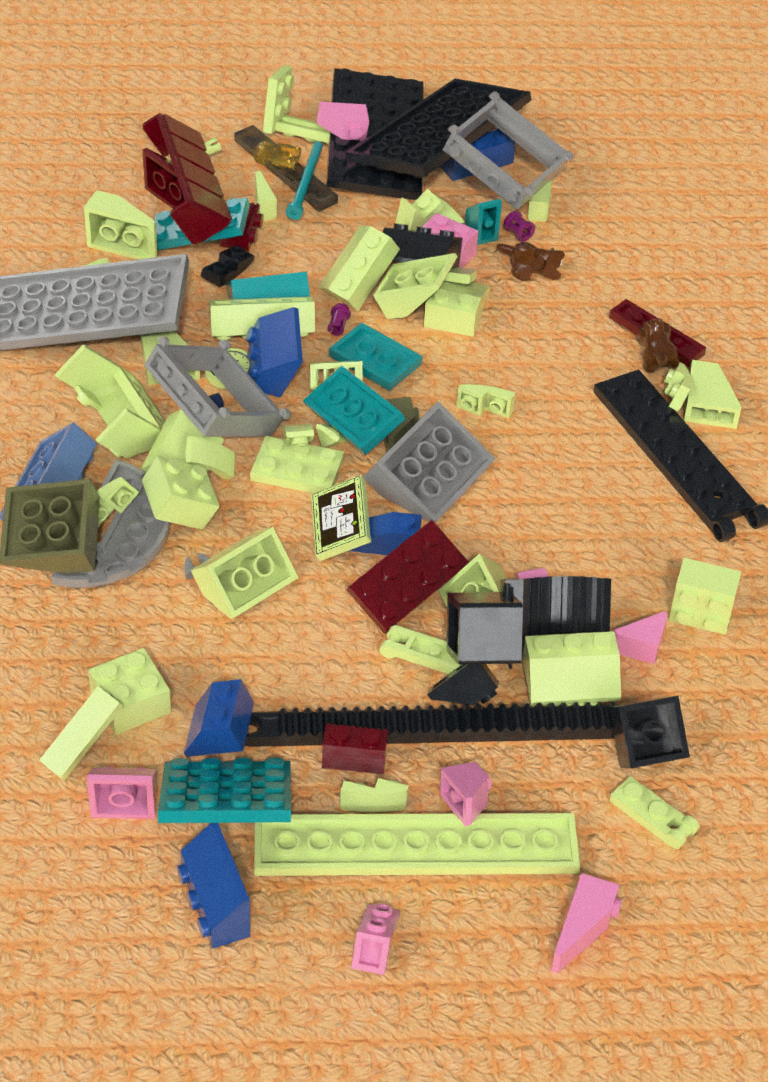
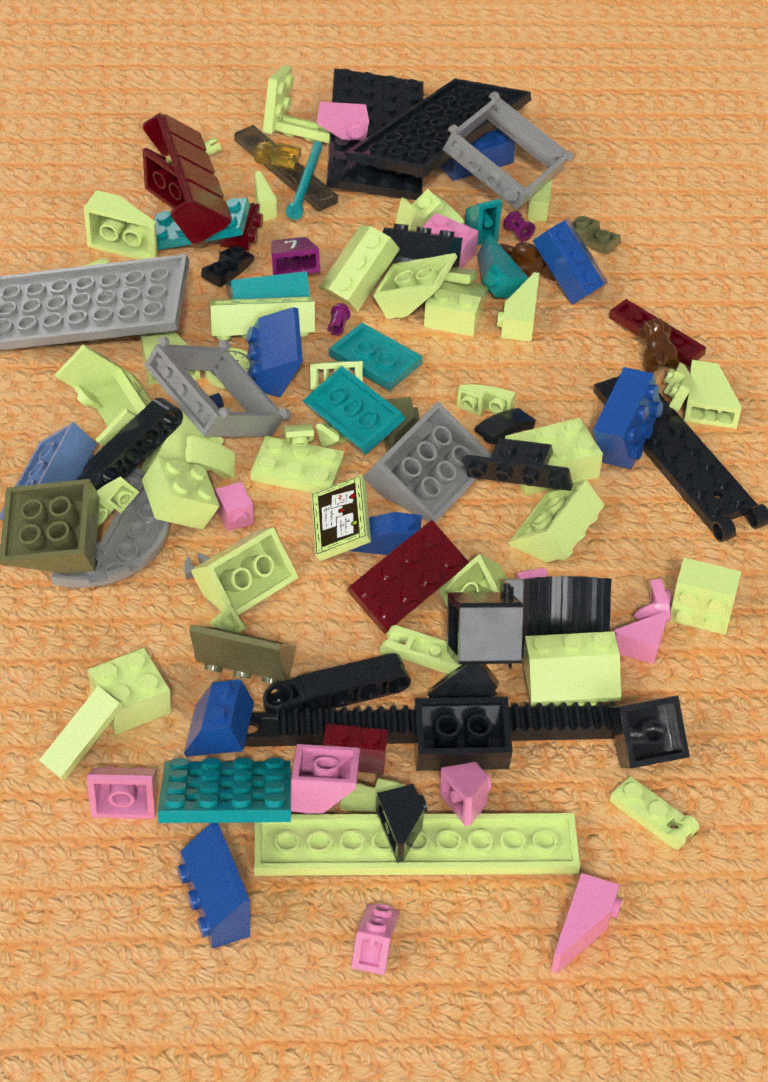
(133, 443): none -> black piece
(228, 620): none -> yellowish green slope
(235, 506): none -> bright pink brick
(242, 653): none -> olive slope
(293, 256): none -> magenta torso
(322, 777): none -> bright pink slope
(340, 685): none -> black piece
(401, 817): none -> black slope
(462, 732): none -> black slope
(498, 269): none -> teal slope
(504, 424): none -> black slope
(519, 311): none -> yellowish green slope
(520, 464): none -> black bracket
(558, 522): none -> yellowish green slope
(570, 261): none -> blue slope
(571, 447): none -> yellowish green brick
(594, 237): none -> olive slope
(628, 418): none -> blue brick
(660, 601): none -> bright pink plate

